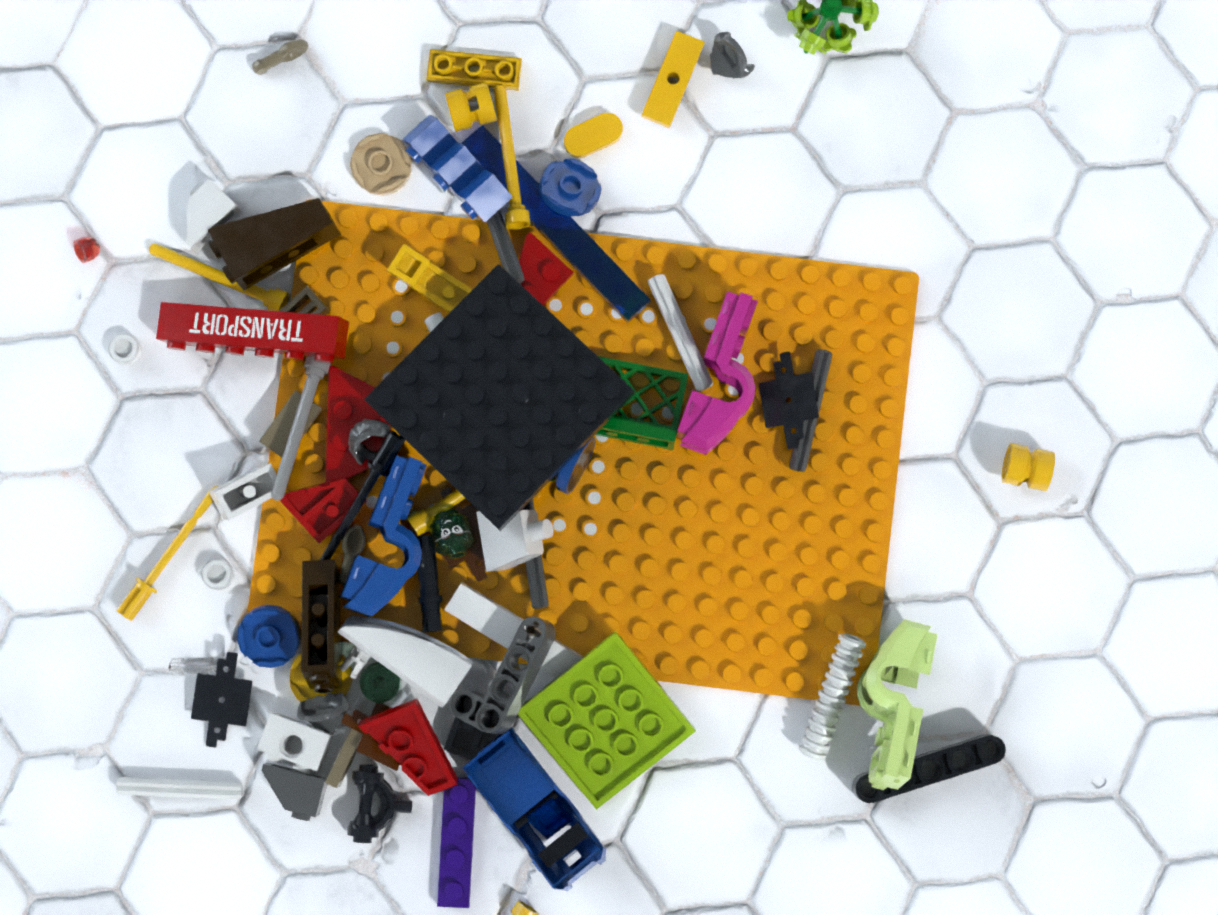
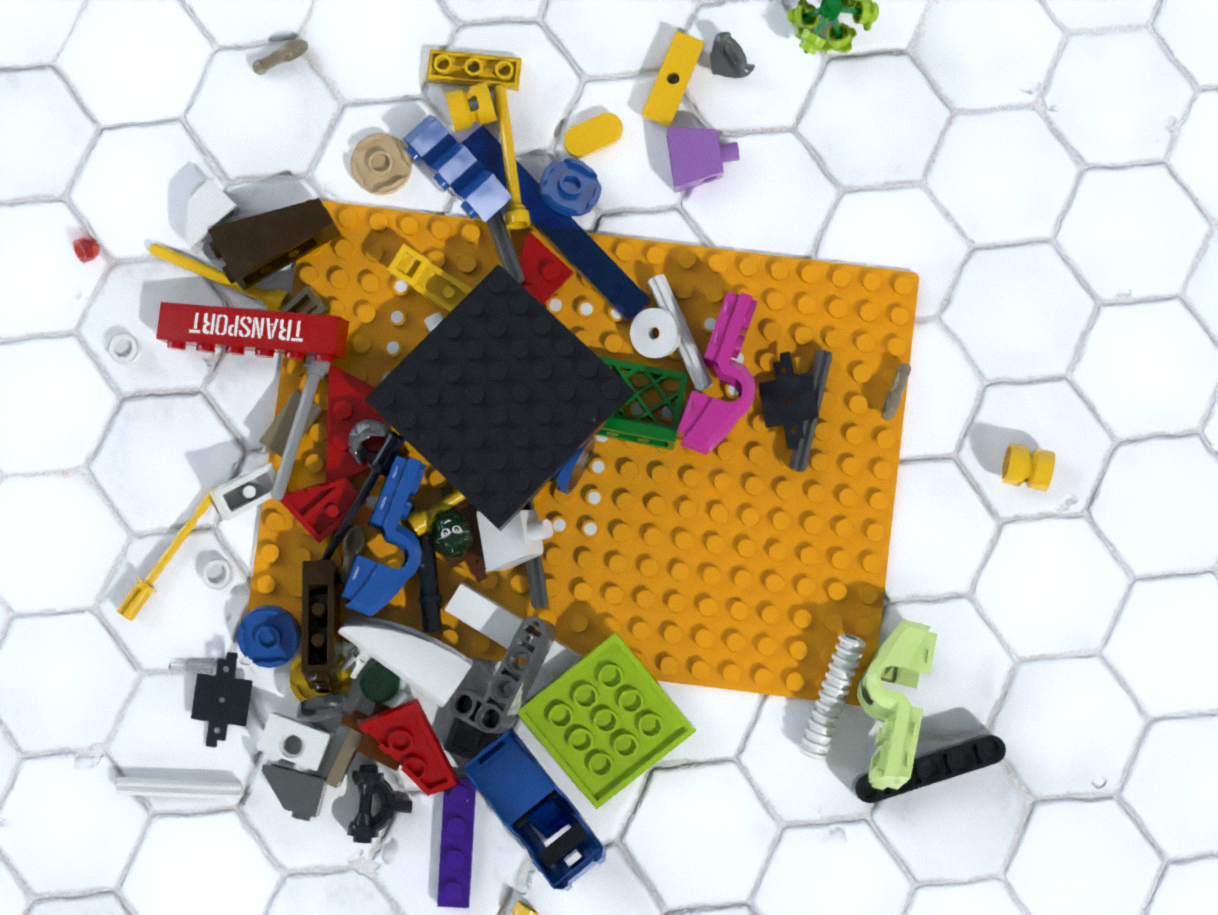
(668, 328): none -> white piece
(697, 156): none -> medium lavender torso
(895, 394): none -> dark tan piece

